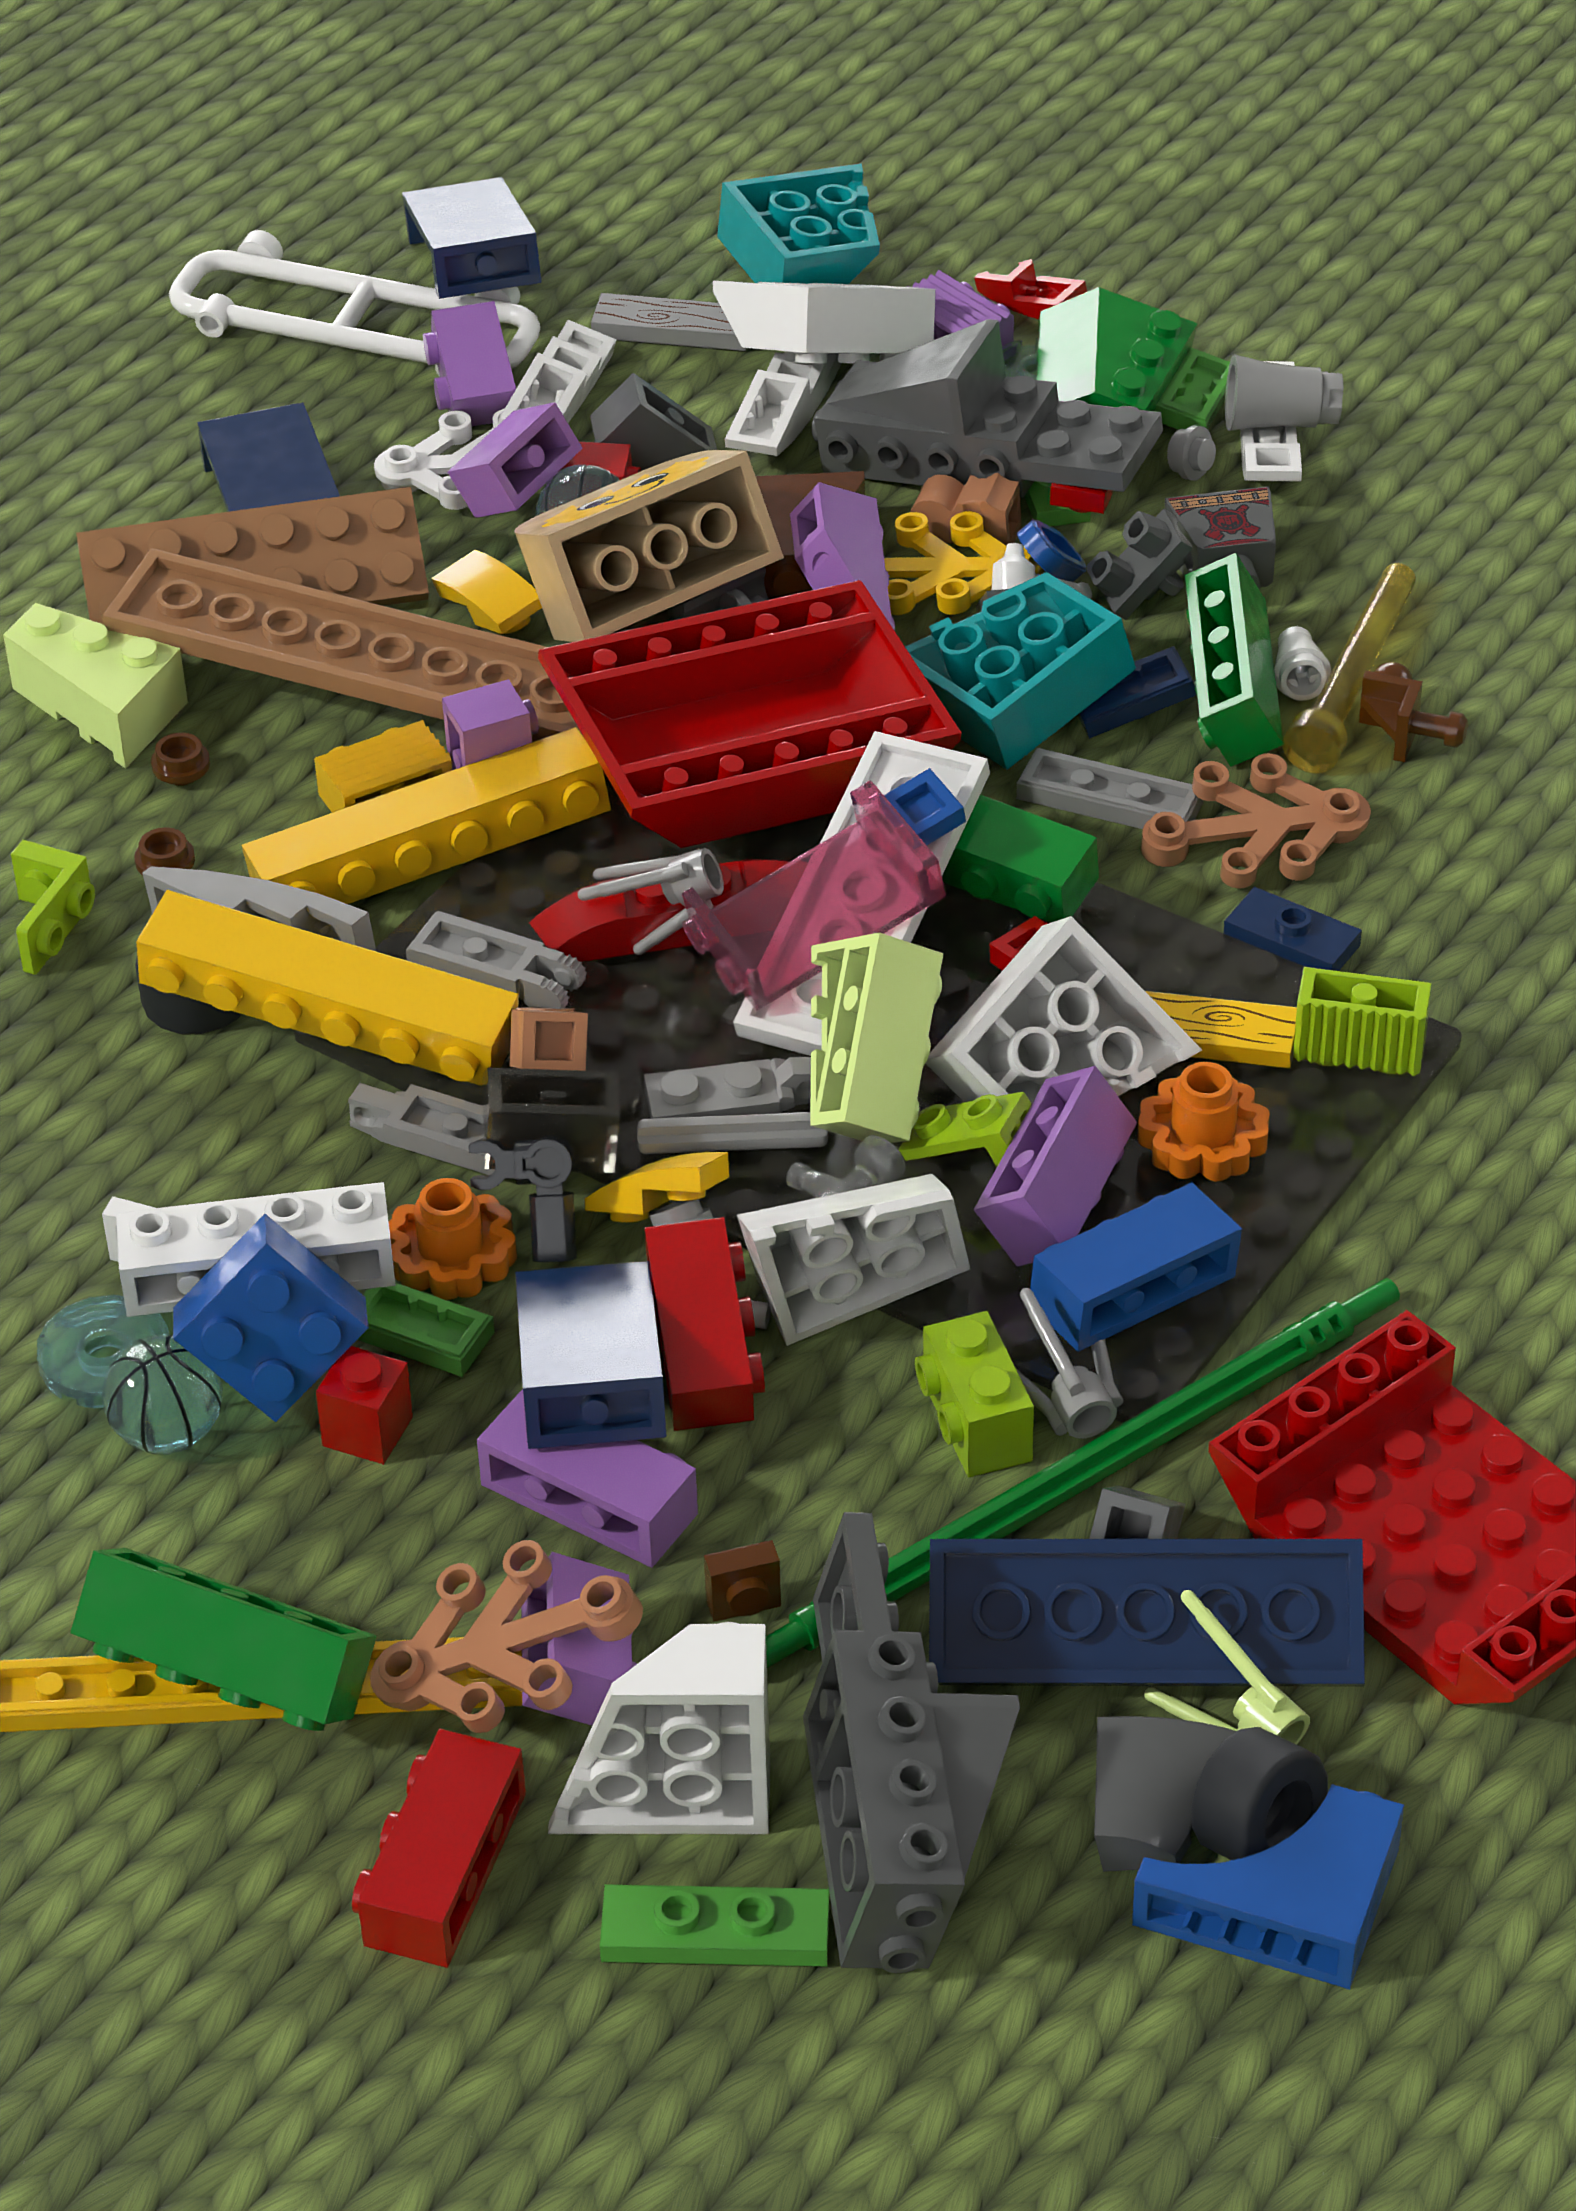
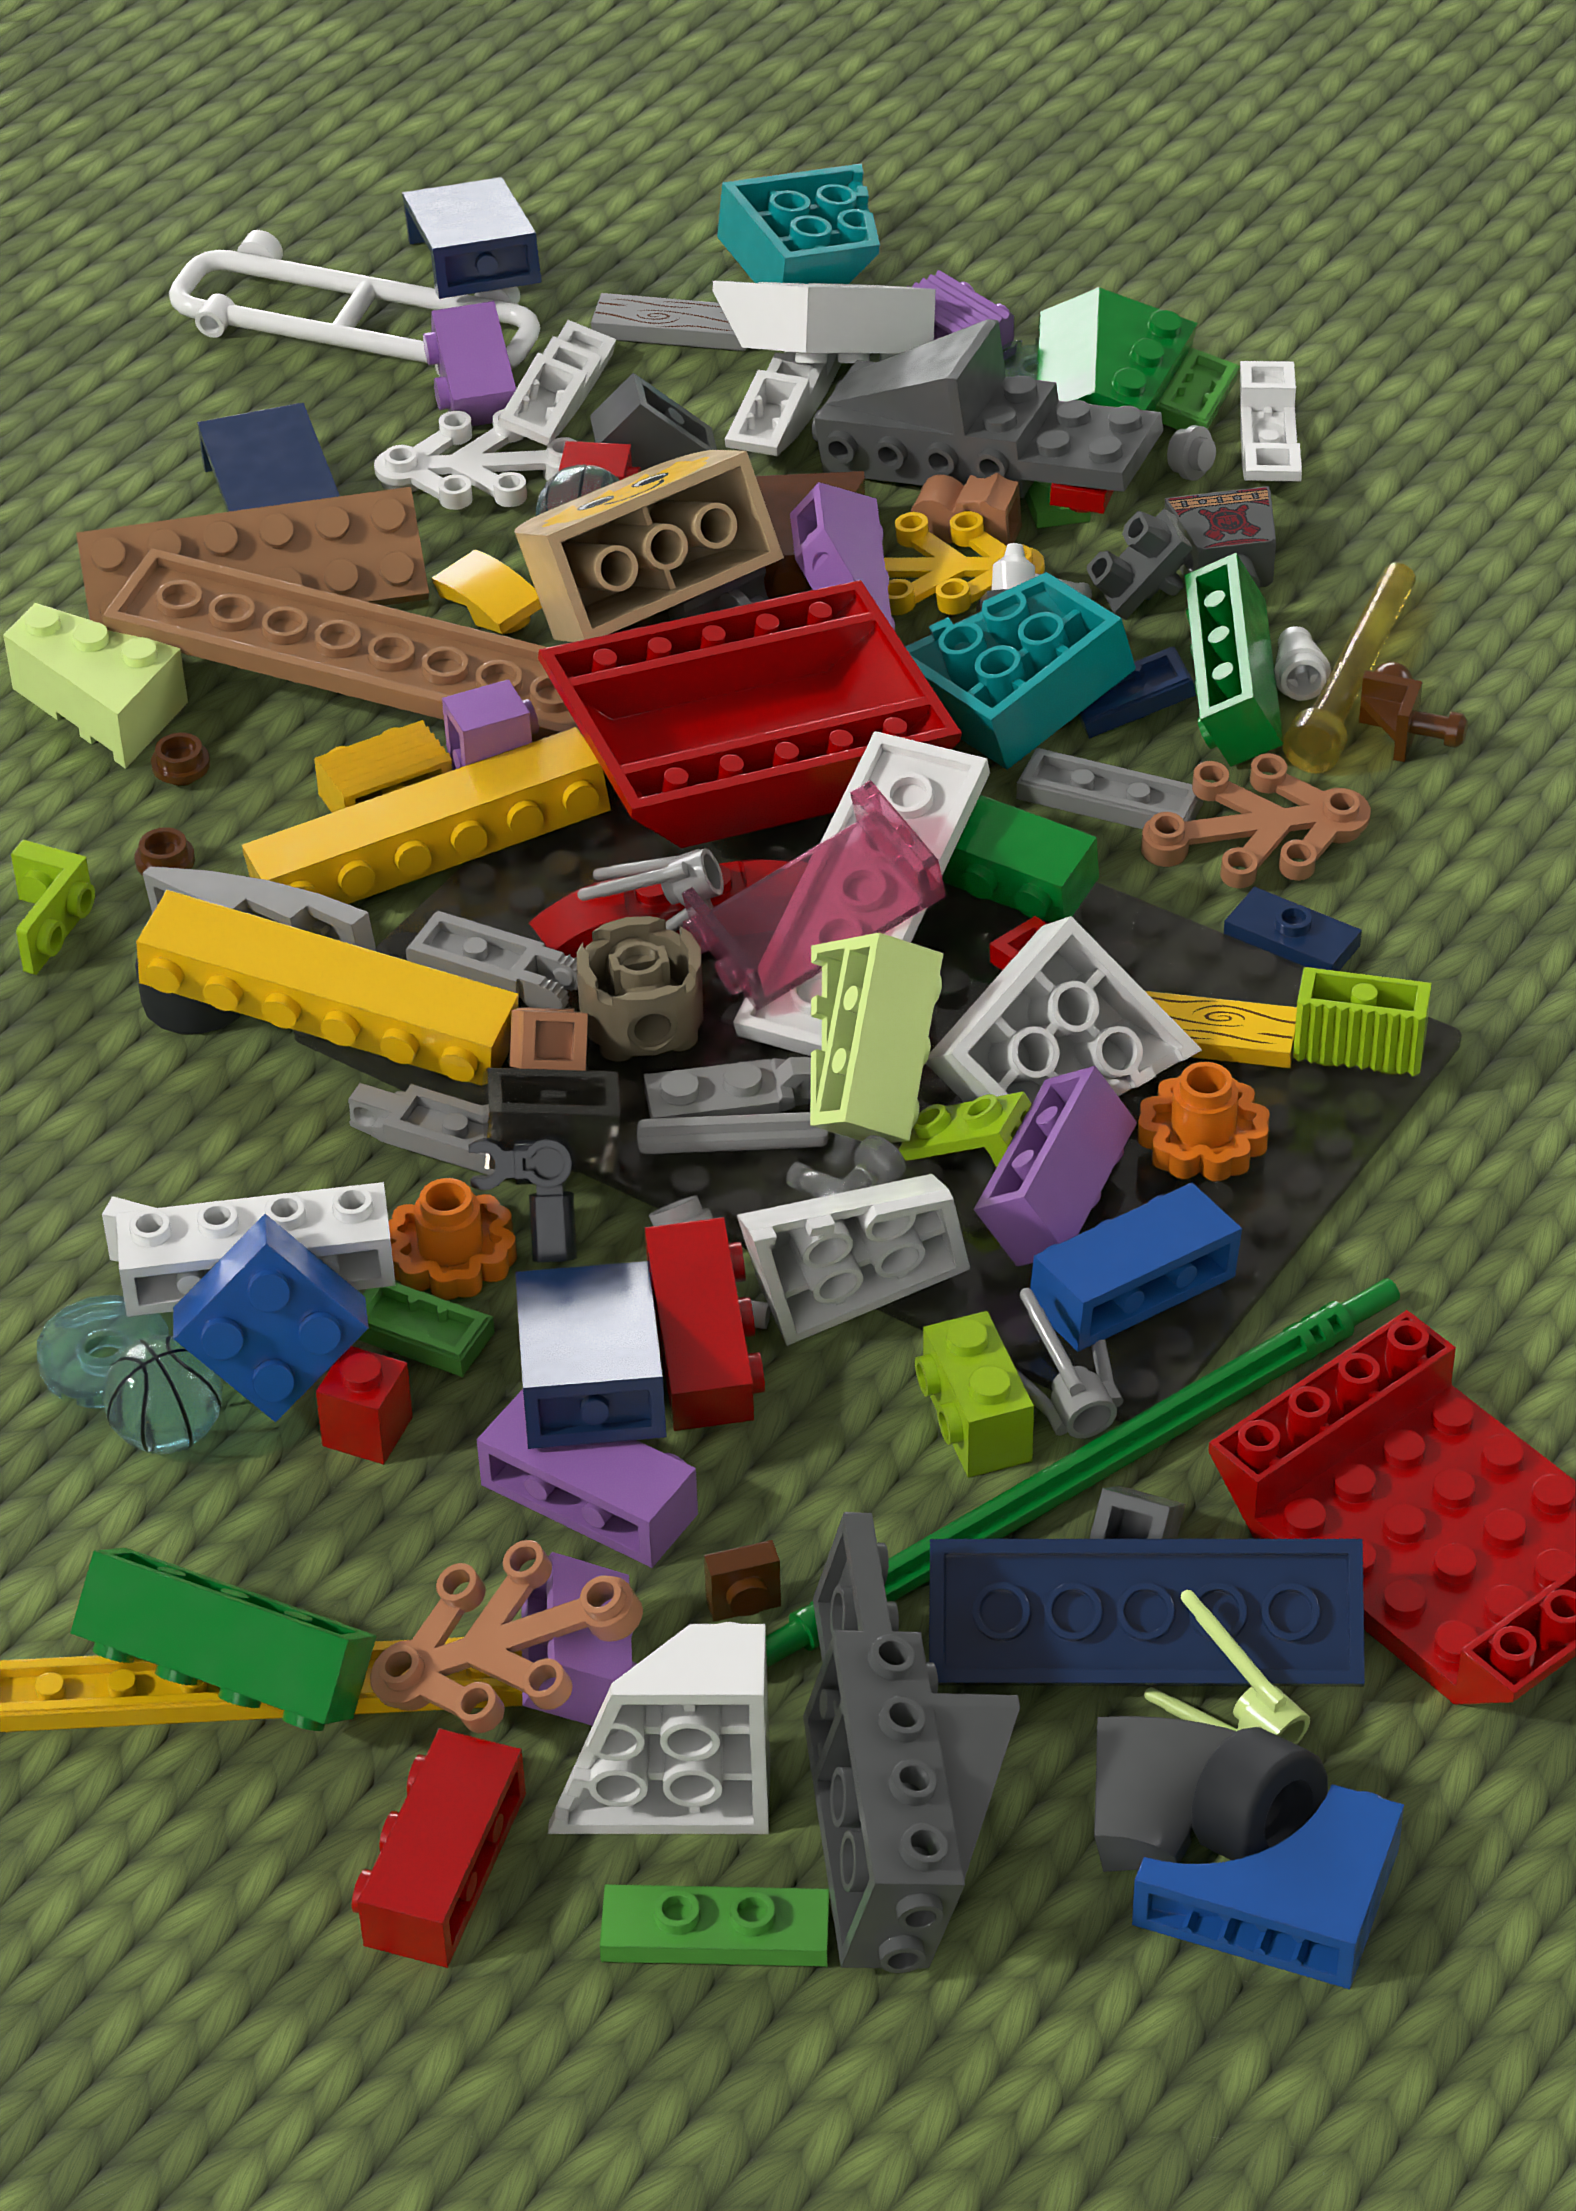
(515, 460): medium lavender brick -> none
(640, 988): none -> dark tan brick
(672, 1178): yellow slope -> none
(927, 806): blue plate -> none
(1027, 293): red slope -> none
(1052, 551): blue tile -> none
(1280, 395): light grey plant -> none

